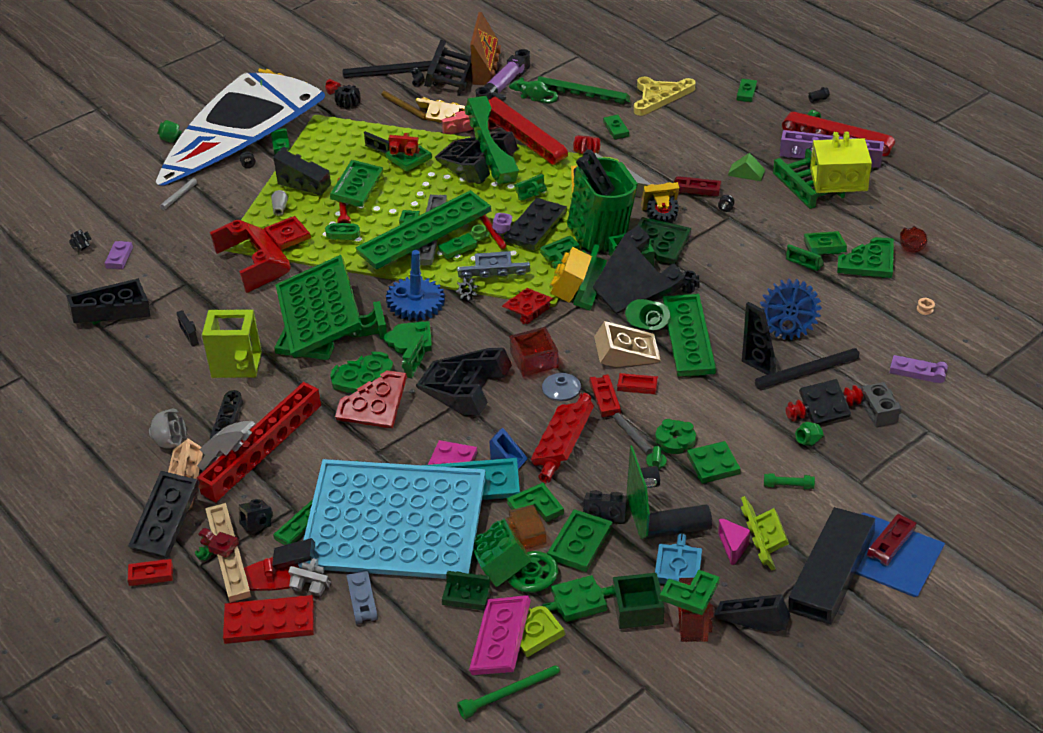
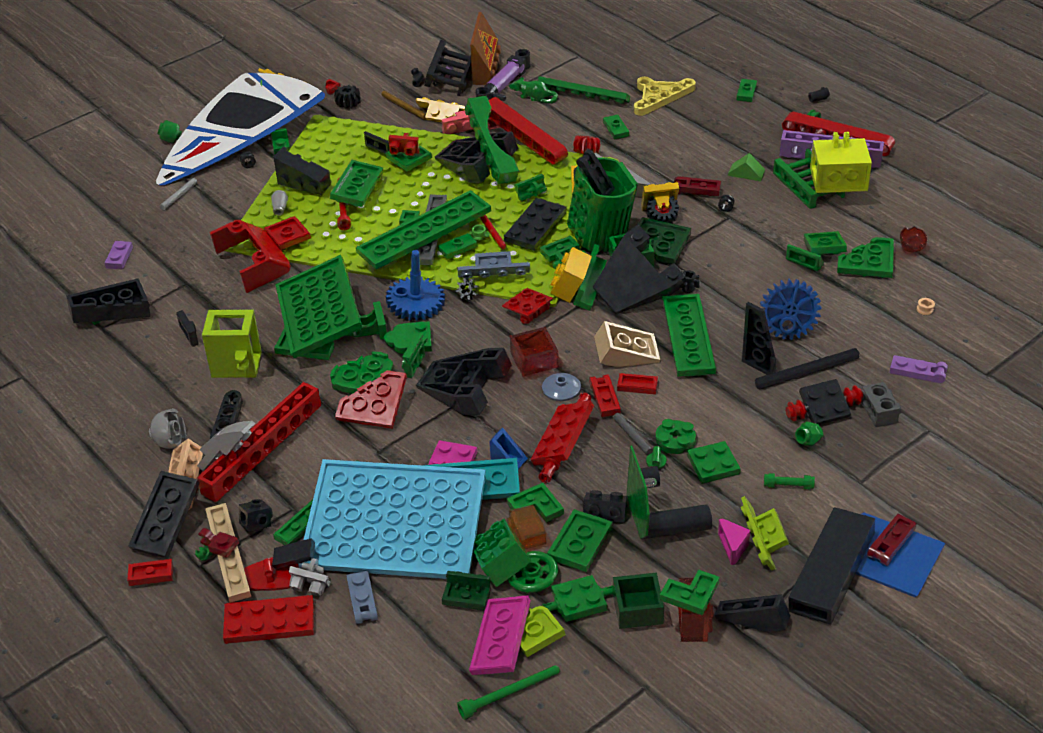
(80, 240): black gear -> none
(342, 231): green plate -> none
(385, 69): black axle -> none
(502, 222): medium lavender plate -> none
(647, 314): green piece -> none
(677, 561): dark azure plate -> none

